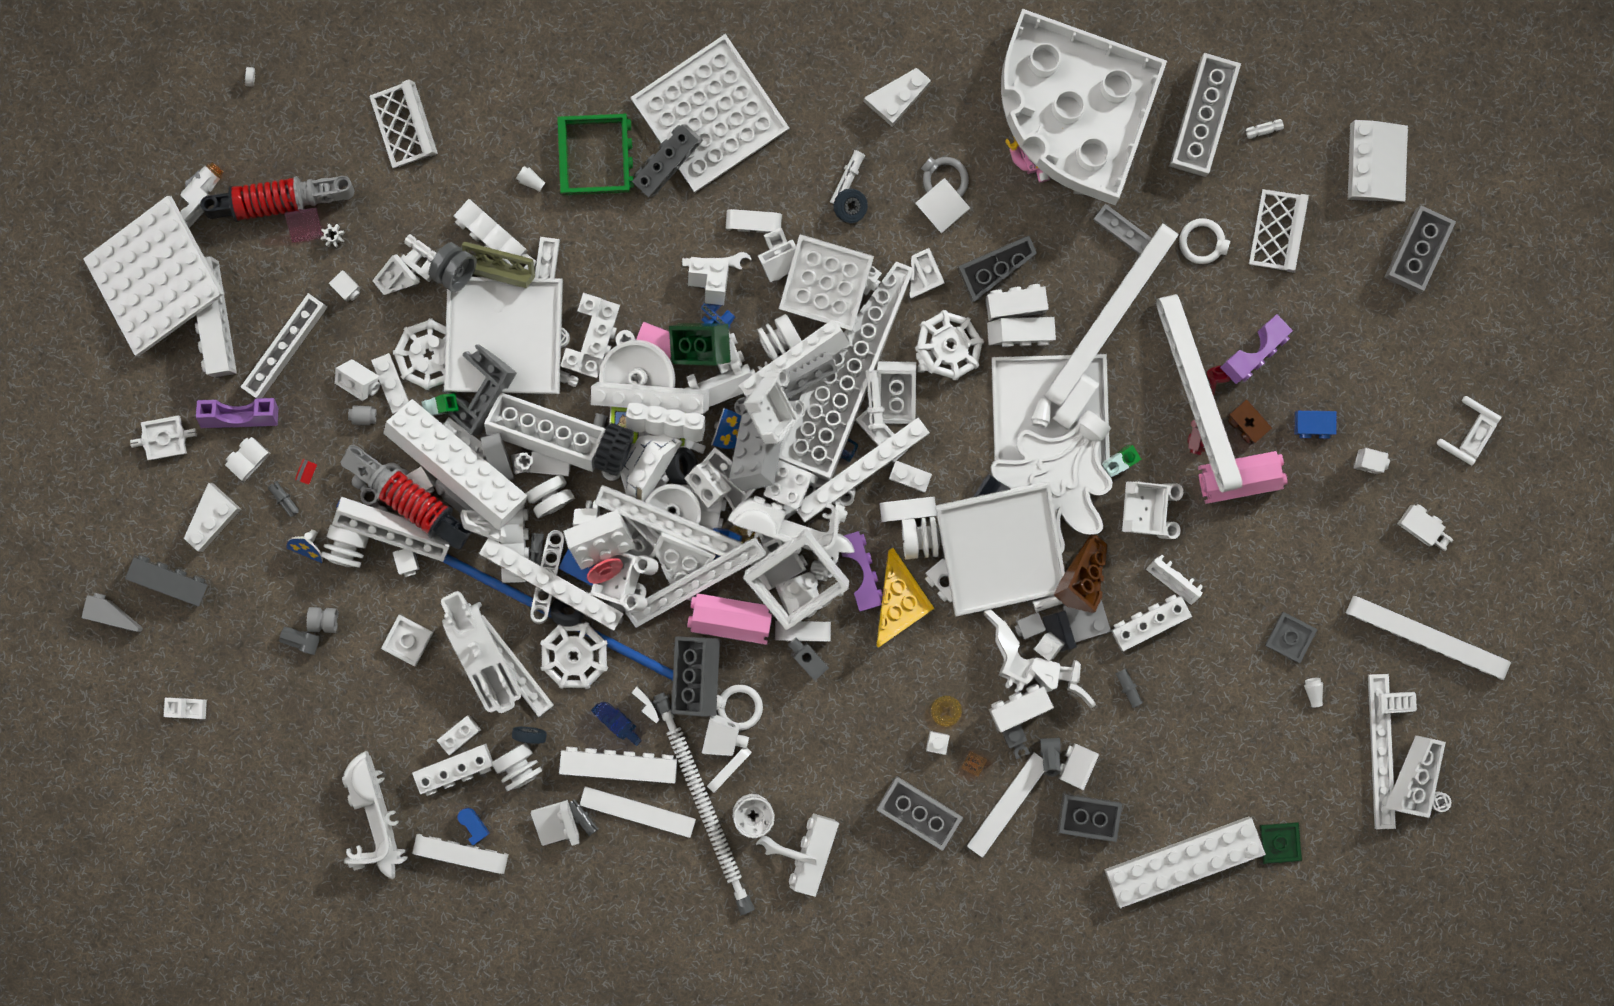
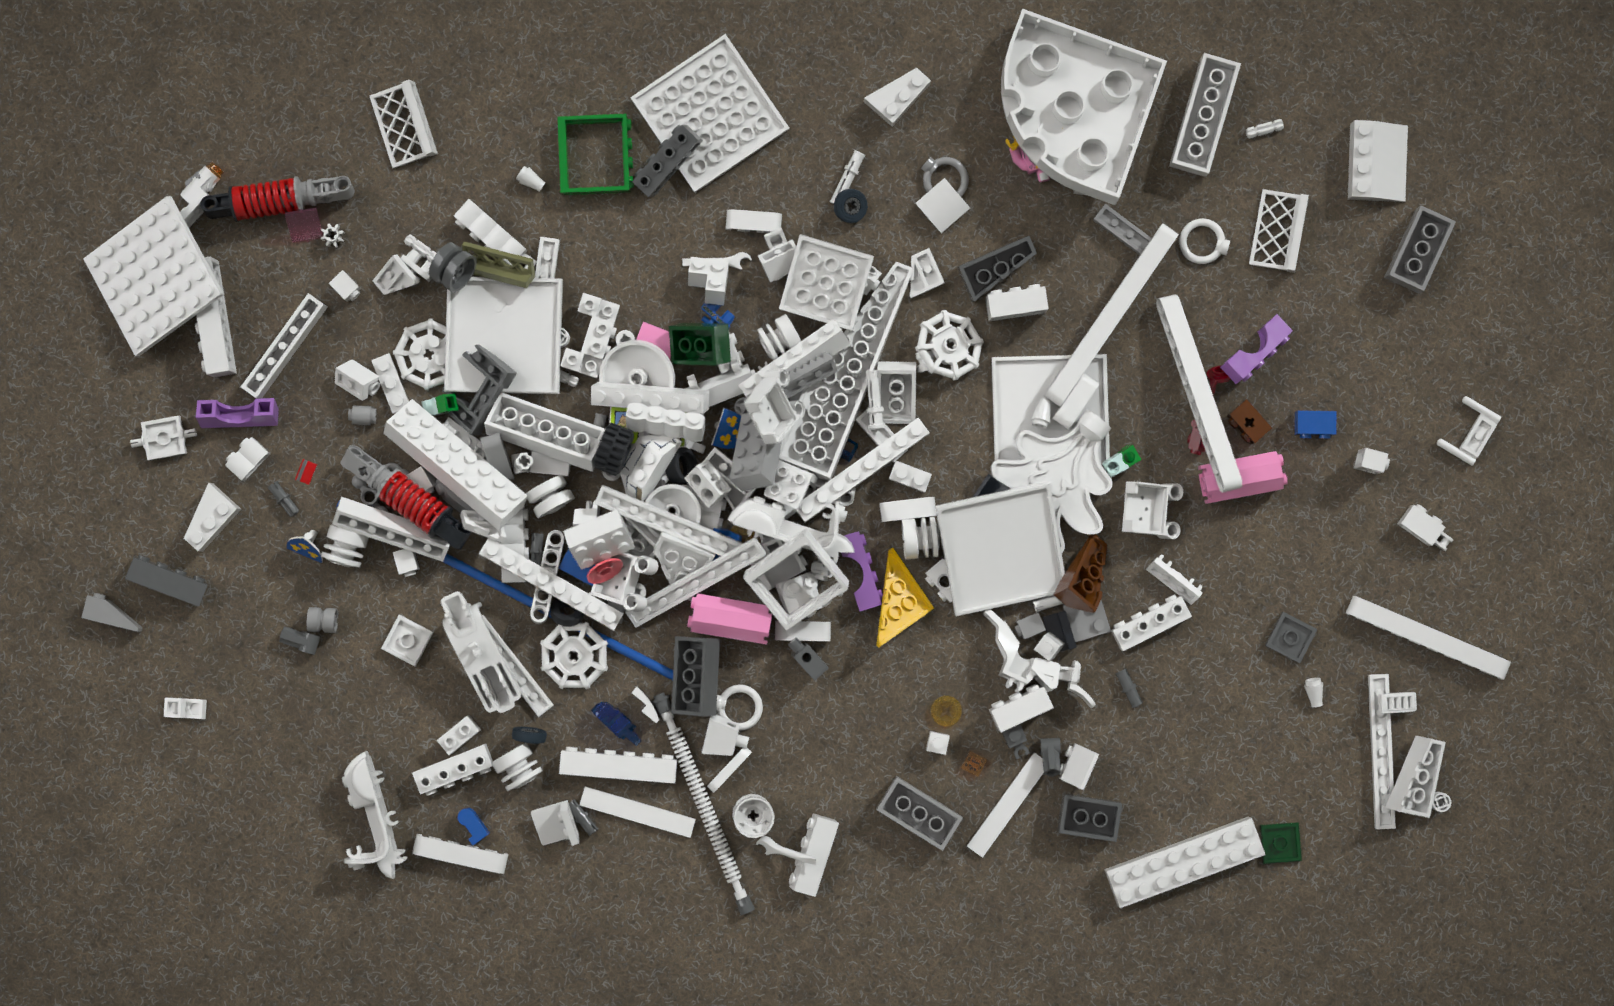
(250, 76): white tile -> none
(1021, 331): white wedge -> none

